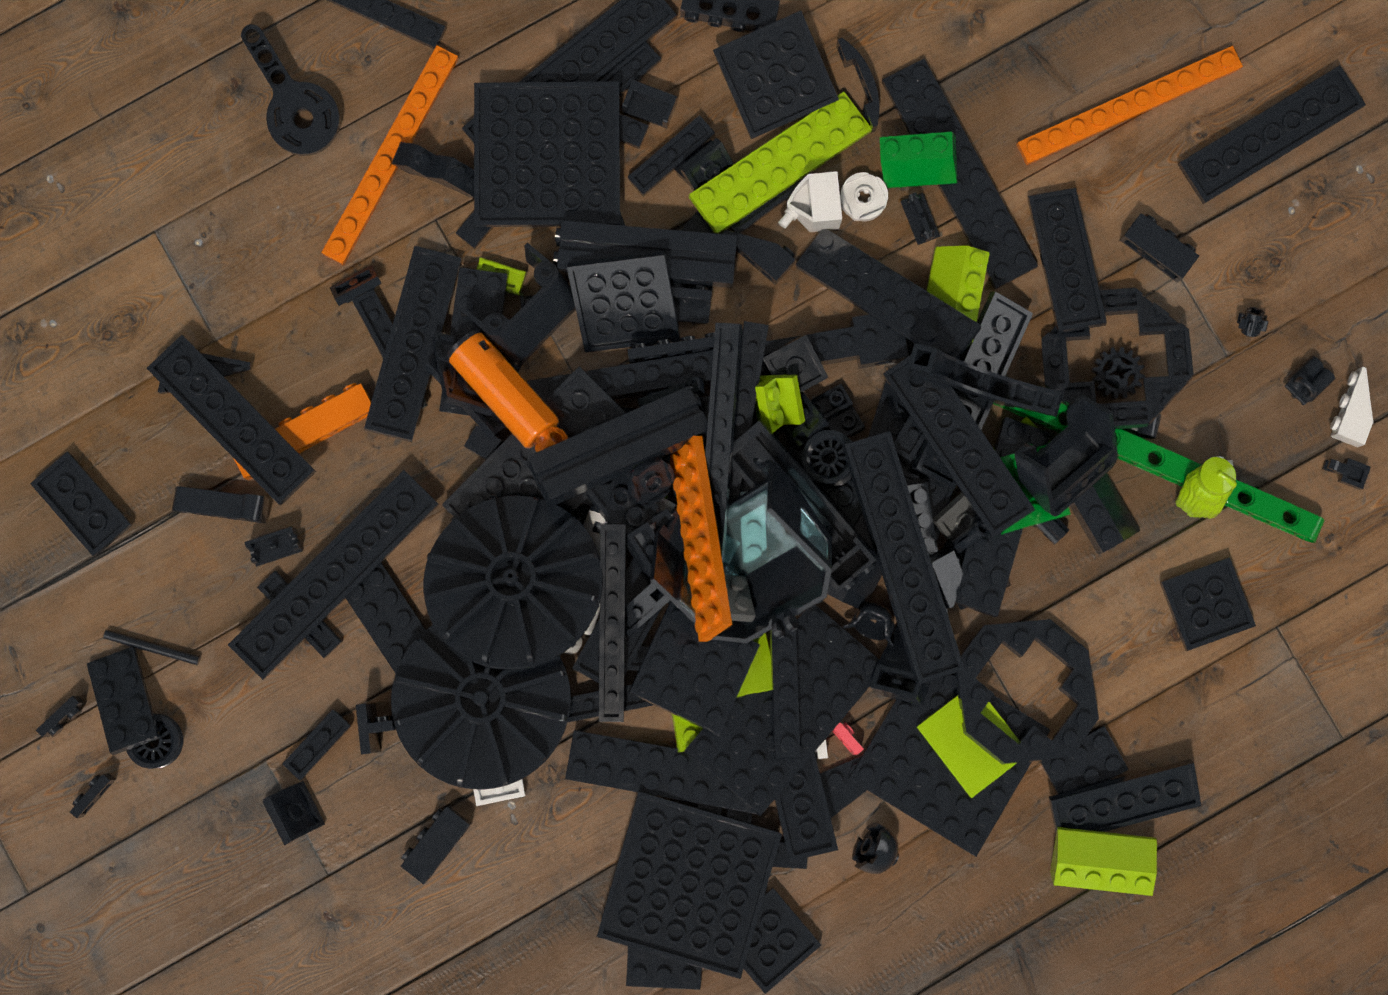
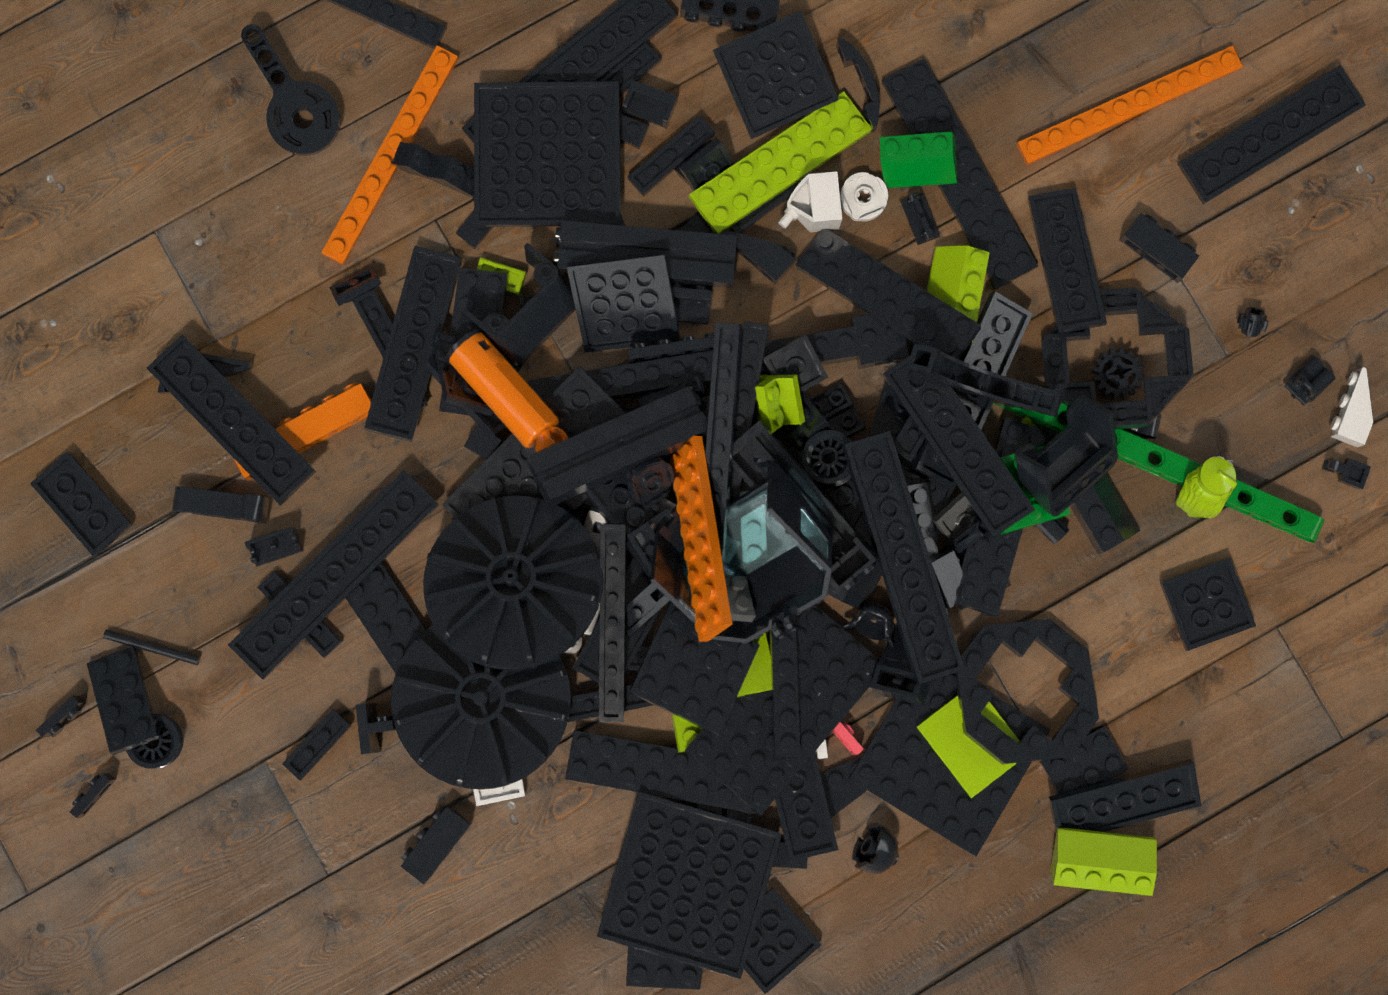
(293, 812): black bracket -> none

